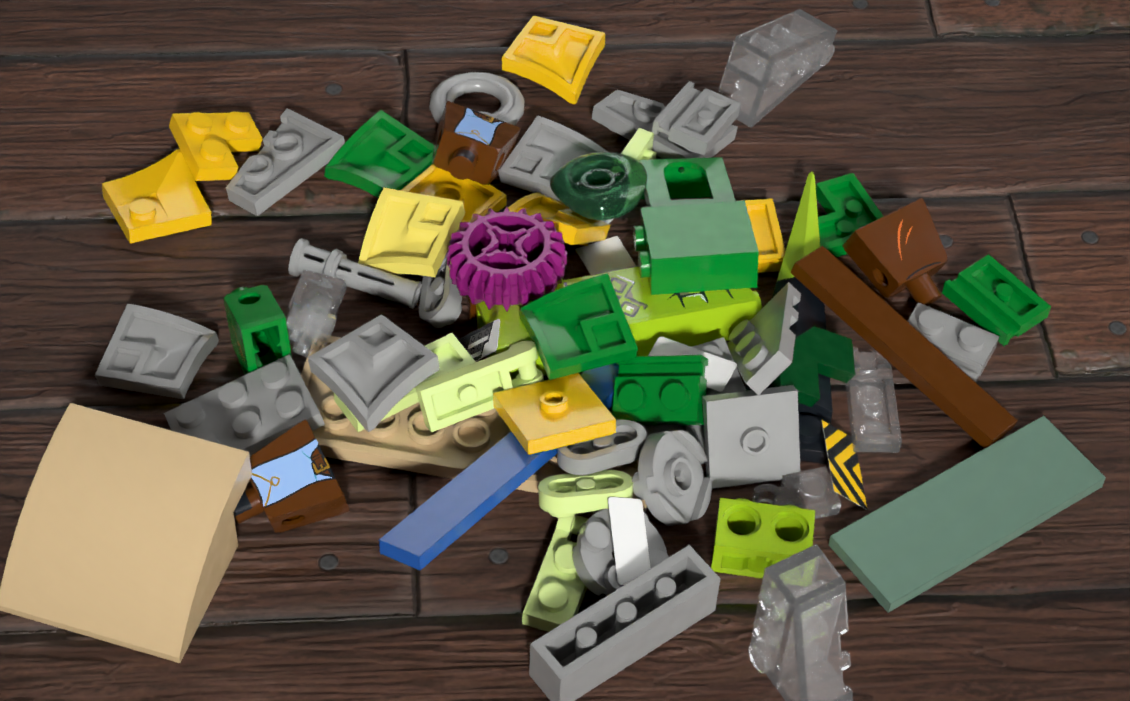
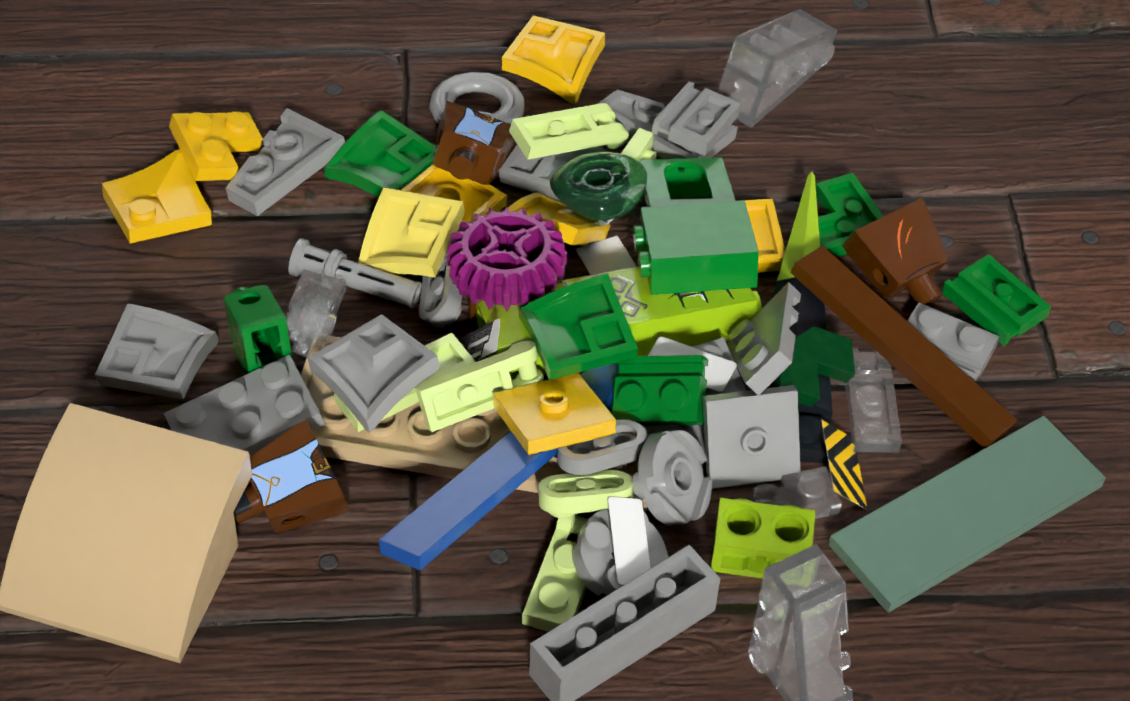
(568, 131): none -> yellowish green plate

